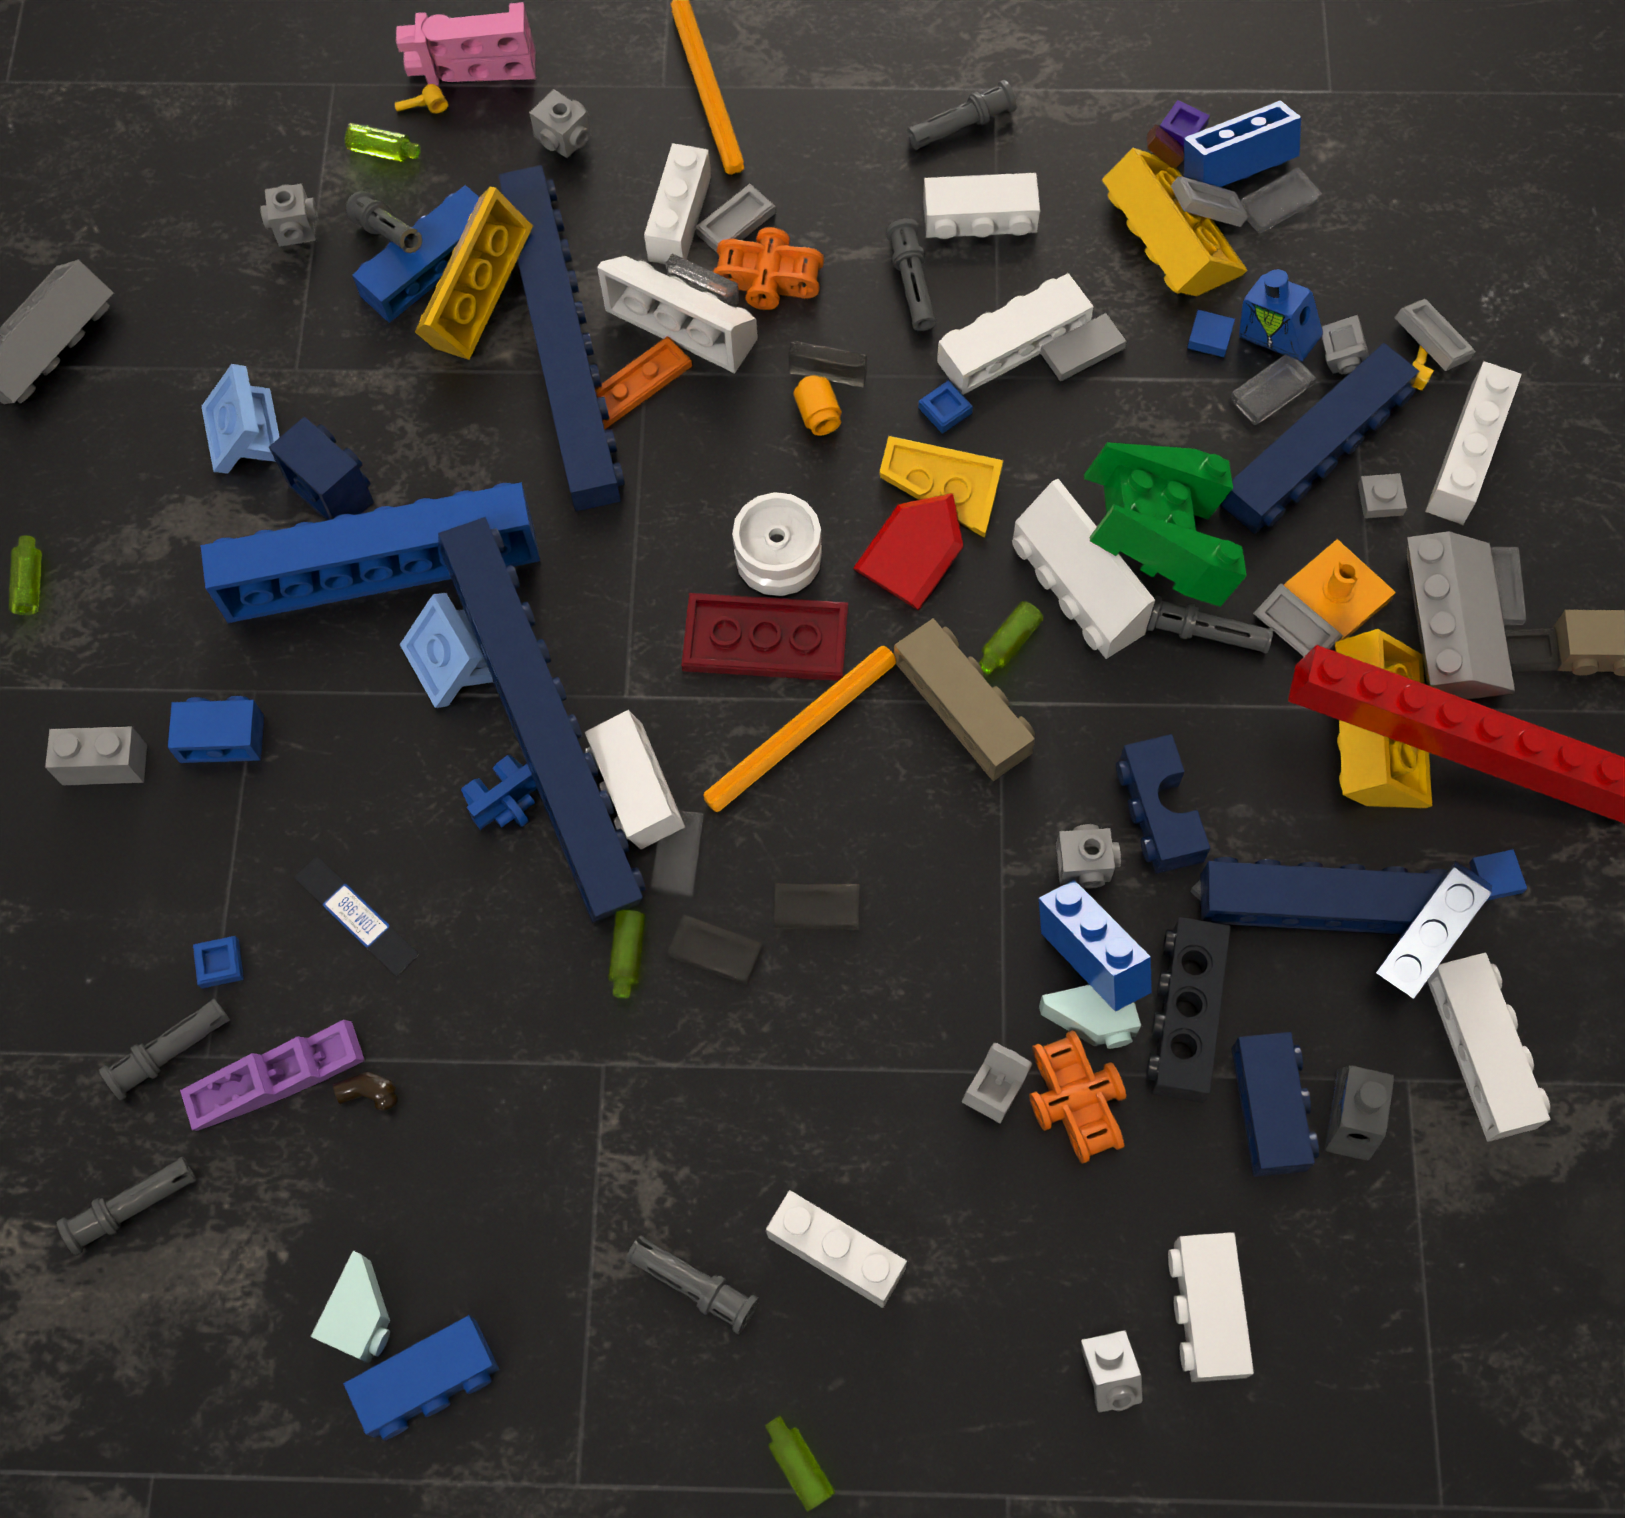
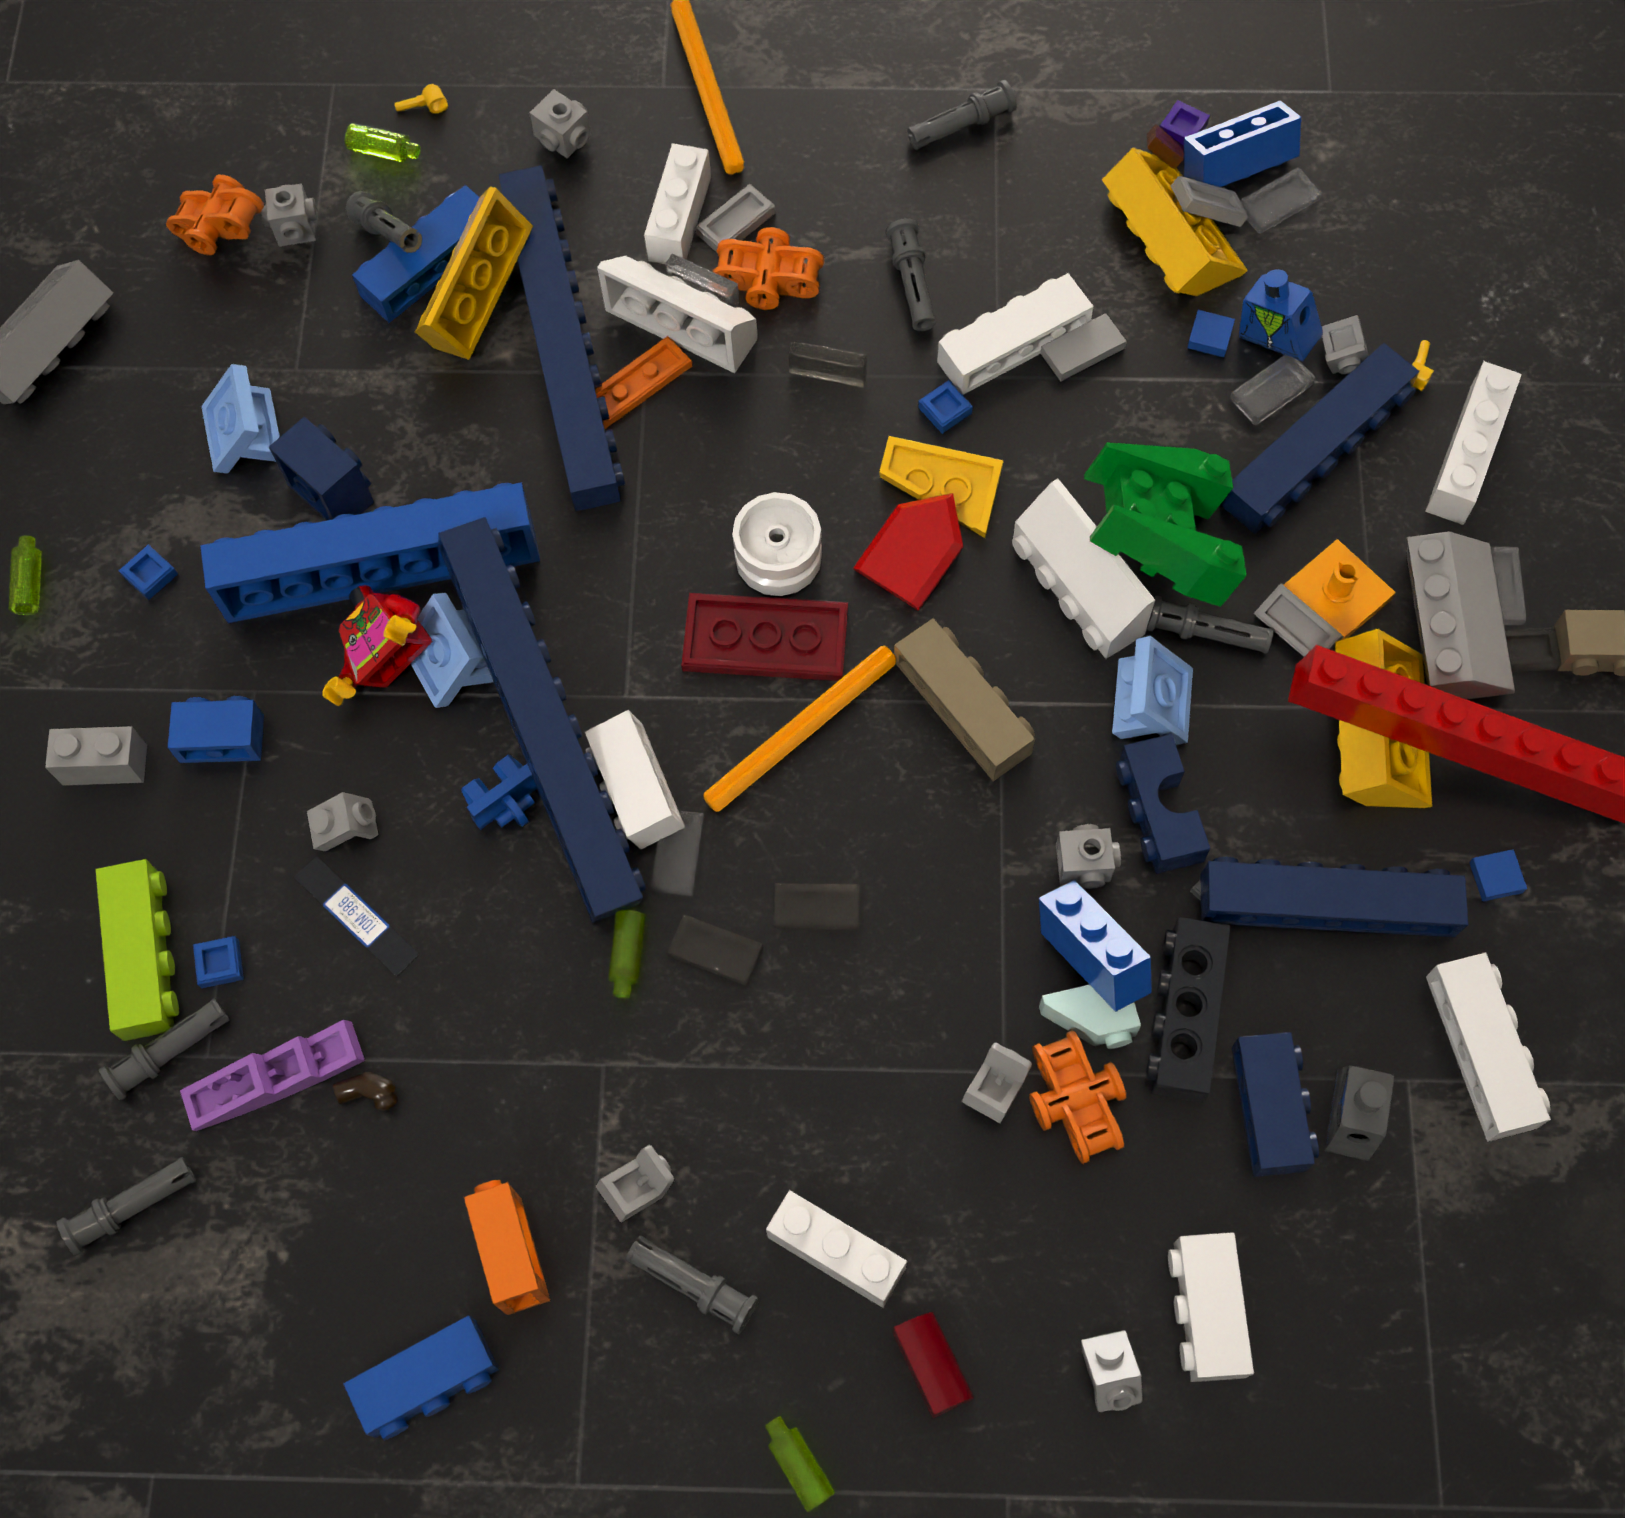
(136, 950): none -> lime brick
(148, 572): none -> blue tile
(216, 214): none -> orange axle
(341, 820): none -> light grey bracket
(355, 1313): light aqua slope -> none
(377, 641): none -> torso
(469, 47): bright pink hips -> none
(506, 1247): none -> orange window
(636, 1184): none -> light grey bracket
(818, 405): light orange brick -> none
(932, 1364): none -> dark red brick
(981, 205): white brick -> none
(1010, 636): clear neon green cylinder -> none
(1152, 693): none -> light blue bracket
(1382, 495): light grey plate -> none
(1434, 929): arch -> none
(1435, 334): light grey tile -> none

